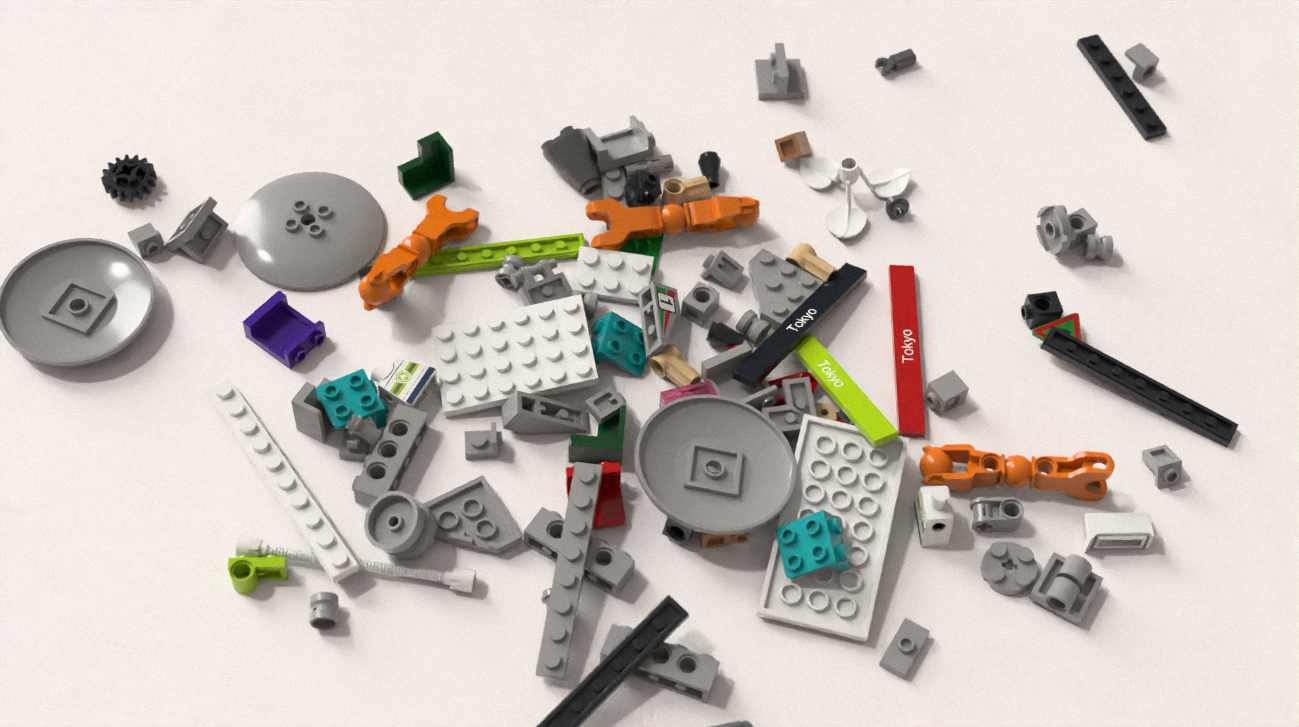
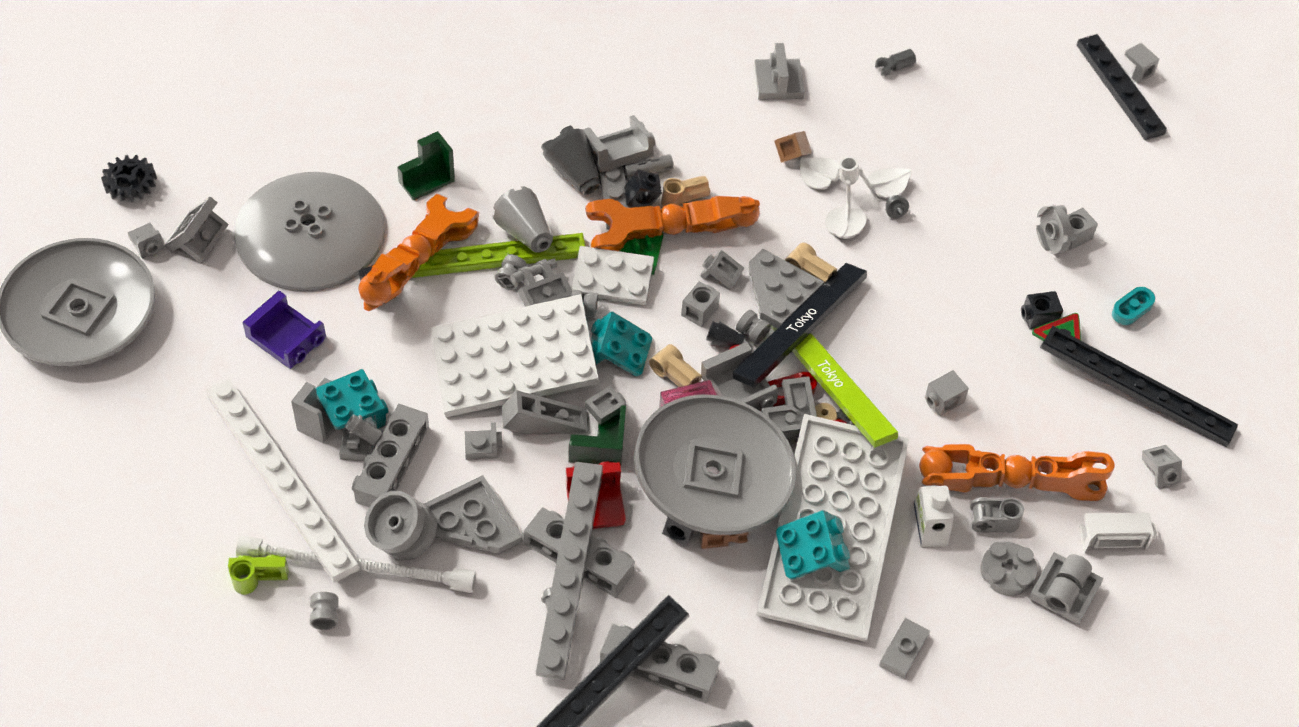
(405, 383): white torso -> none
(523, 218): none -> light grey cone
(658, 315): light grey slope -> none
(710, 165): black cone -> none
(906, 351): red tile -> none
(1098, 247): light grey wheel -> none
(1129, 308): none -> teal plate

